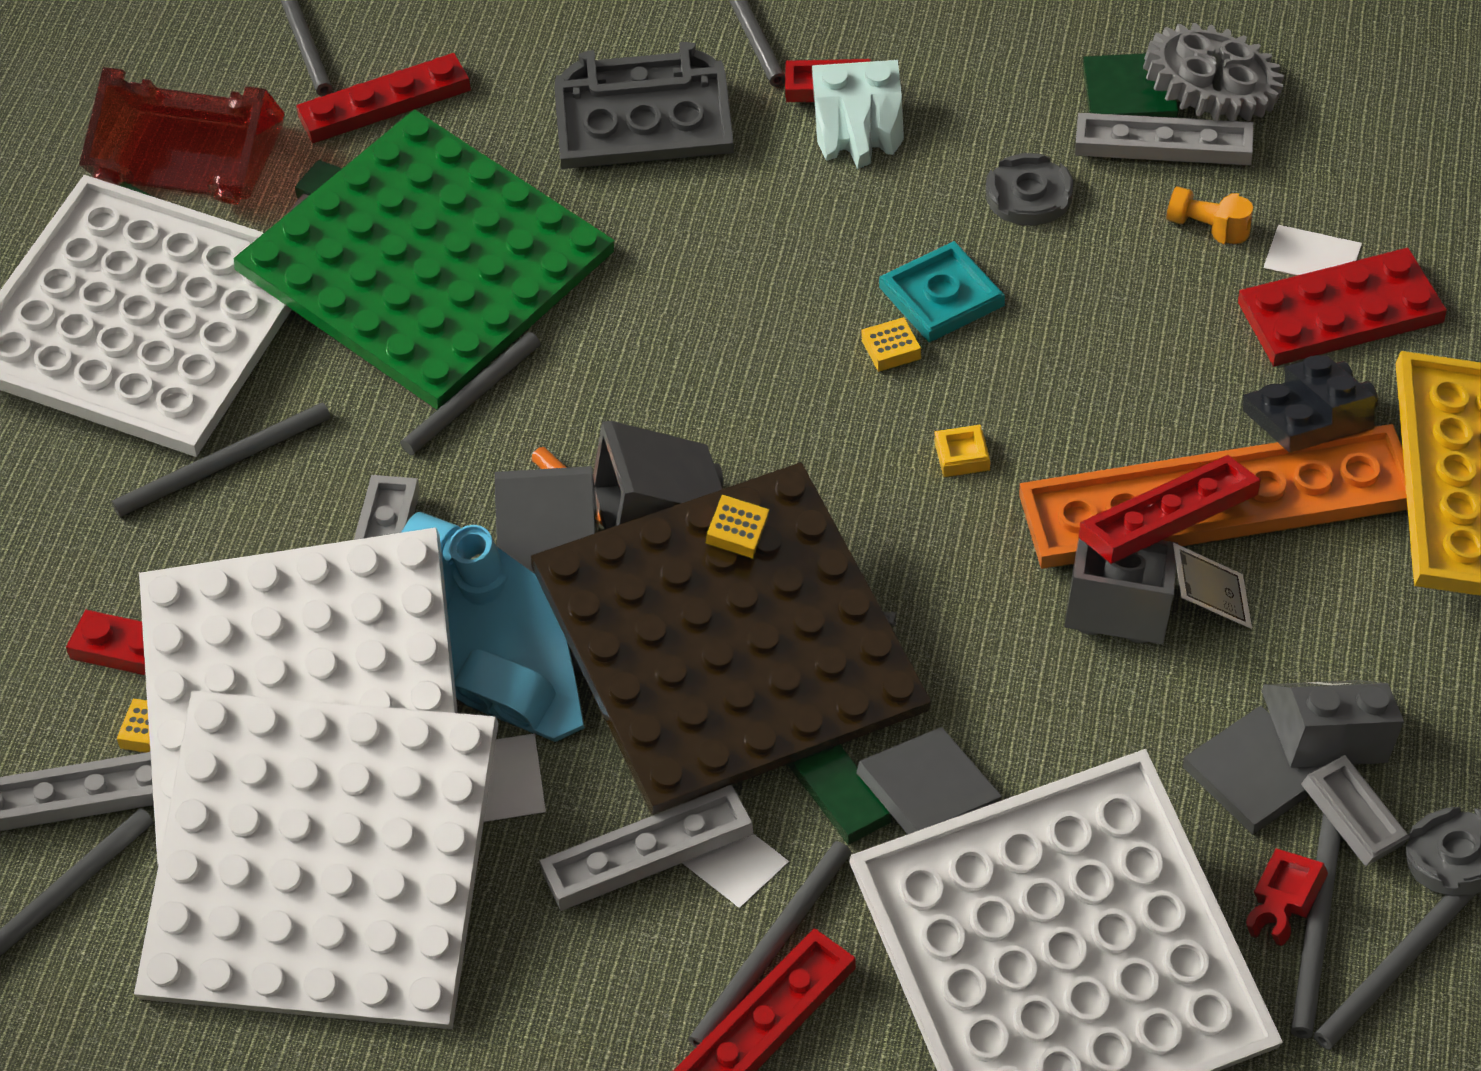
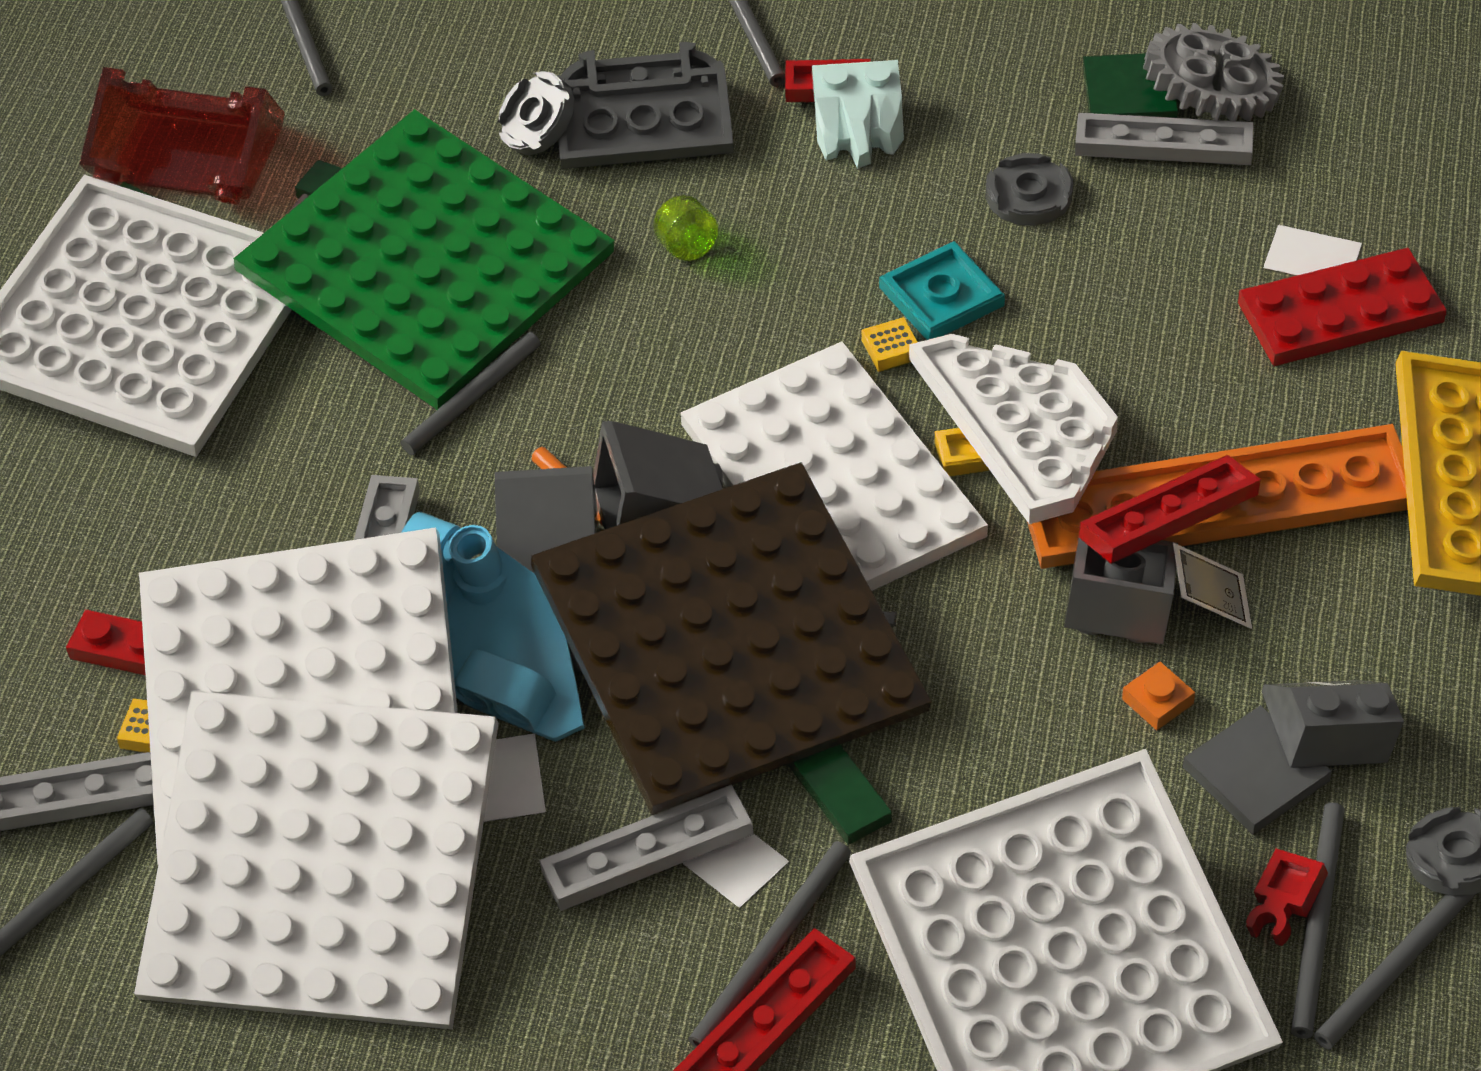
(220, 460): dark grey piece -> none
(383, 97): red plate -> none
(536, 113): none -> tile
(685, 227): none -> clear neon green head
(737, 526): yellow tile -> none
(857, 449): none -> white plate
(926, 781): dark grey tile -> none
(1026, 419): none -> white plate
(1158, 695): none -> orange plate
(1228, 219): light orange leg -> none
(1313, 404): black plate -> none
(1355, 810): light grey tile -> none

